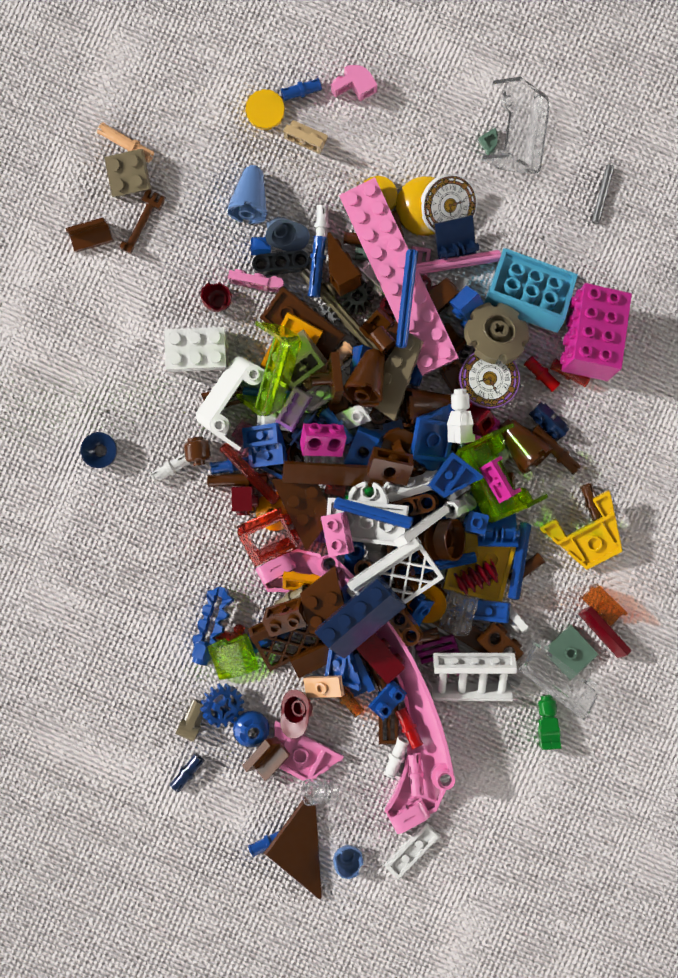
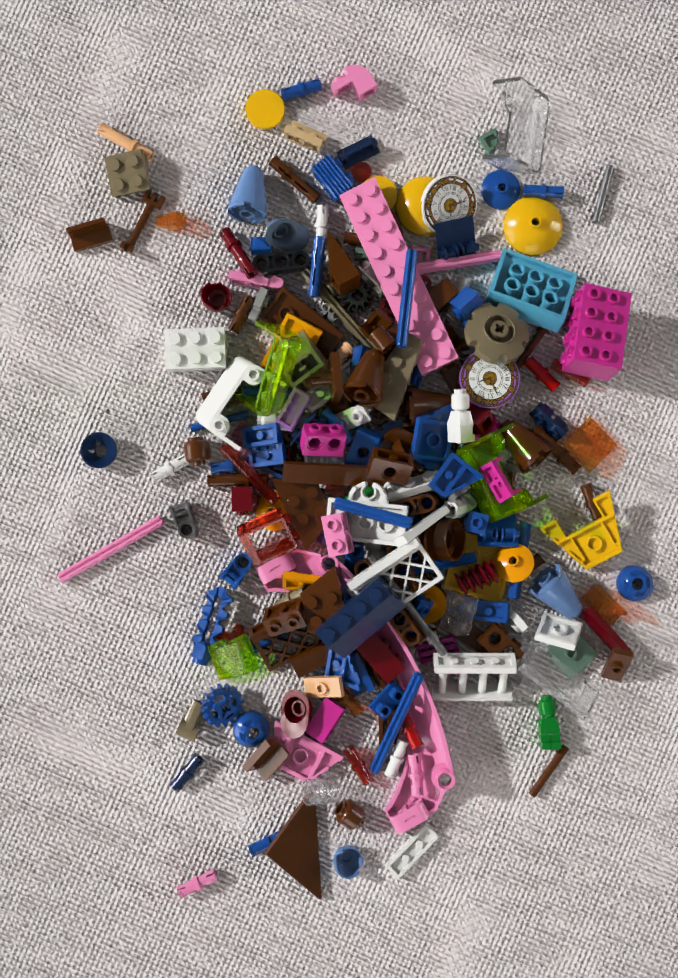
(111, 549): none -> bright pink axle
(172, 221): none -> clear orange cone
(183, 518): none -> flat silver piece
(197, 883): none -> bright pink pin
(232, 418): none -> blue bar
(235, 247): none -> dark red pin
(235, 572): none -> blue piece
(241, 313): none -> reddish brown pin
(261, 301): none -> light grey plate
(294, 179): none -> reddish brown pin
(325, 720): none -> dark pink hinge
(332, 177): none -> blue brick
(350, 814): none -> reddish brown head
(358, 152): none -> dark blue hinge
(358, 765): none -> clear red pin
(361, 171): none -> clear red plate
(396, 722): none -> blue axle
(431, 636): none -> flat silver bar
(496, 198): none -> blue dish
(514, 572): none -> light orange dish
(527, 237): none -> yellow dish
(530, 347): none -> reddish brown bar
(543, 191): none -> blue pin
(548, 771): none -> reddish brown bar
(557, 592): none -> medium blue cone
(558, 631): none -> white tile
(589, 444): none -> clear orange slope
(617, 664): none -> reddish brown plate
(625, 580): none -> blue piece

